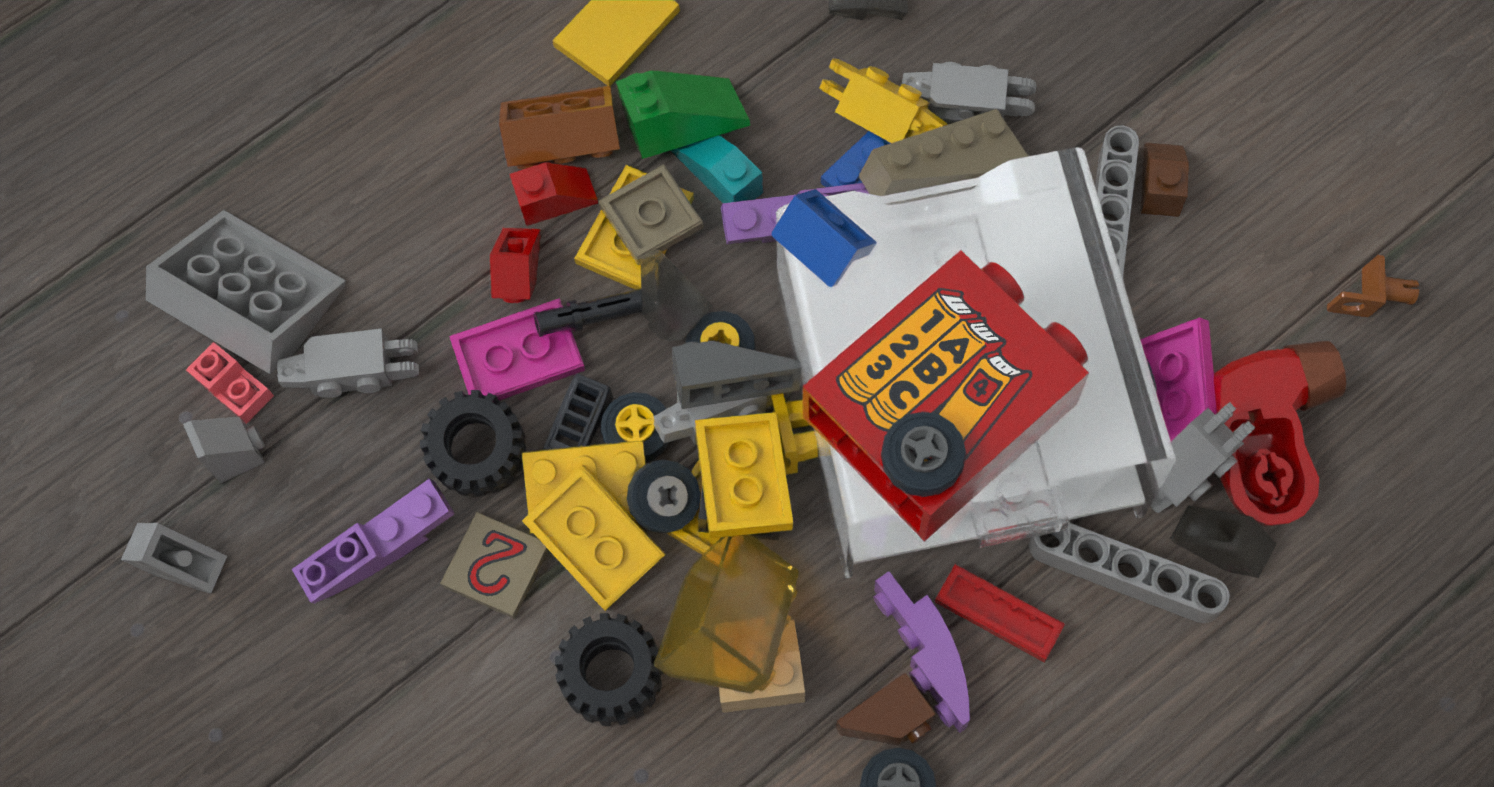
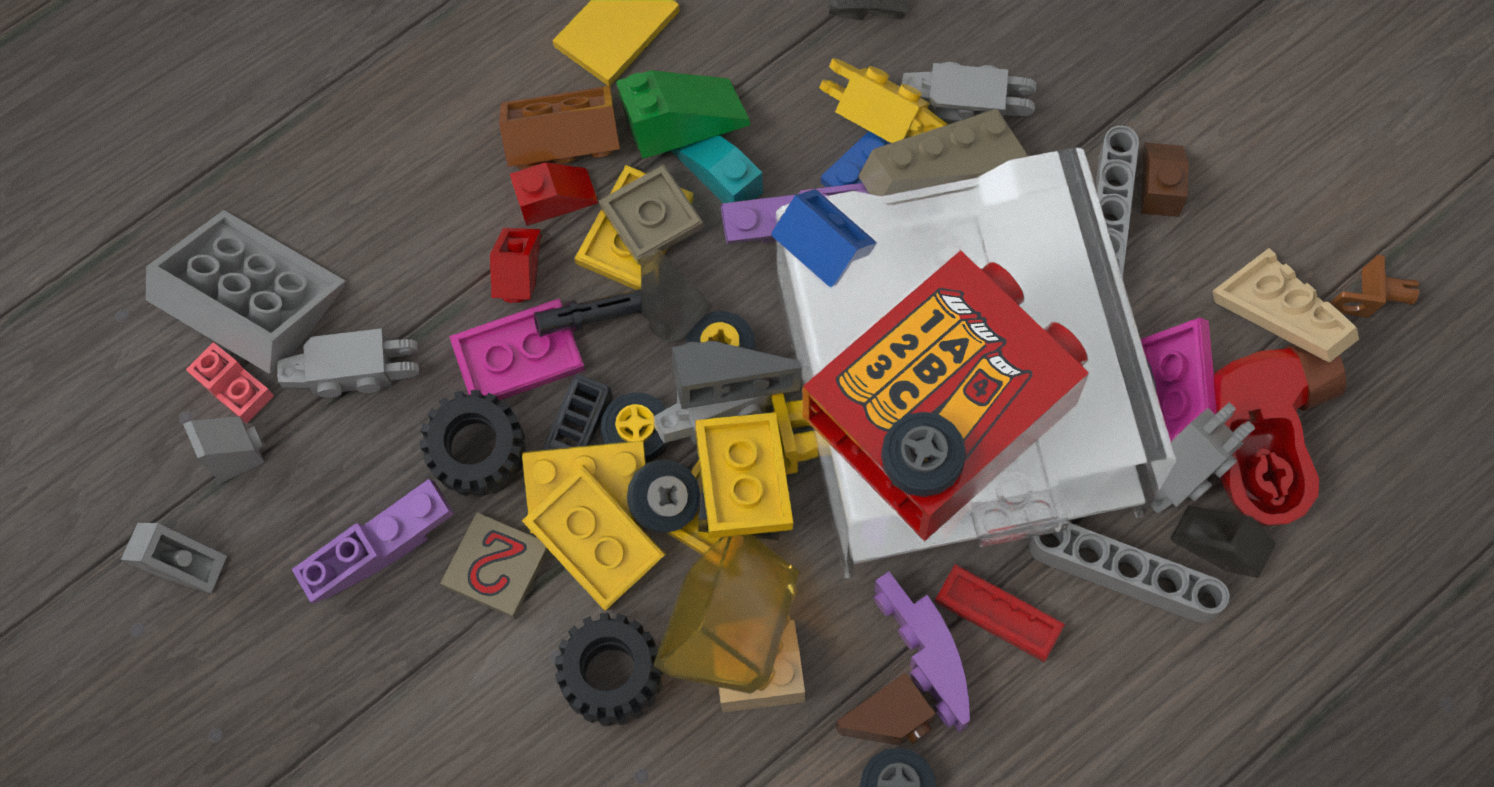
(1285, 306): none -> tan wing

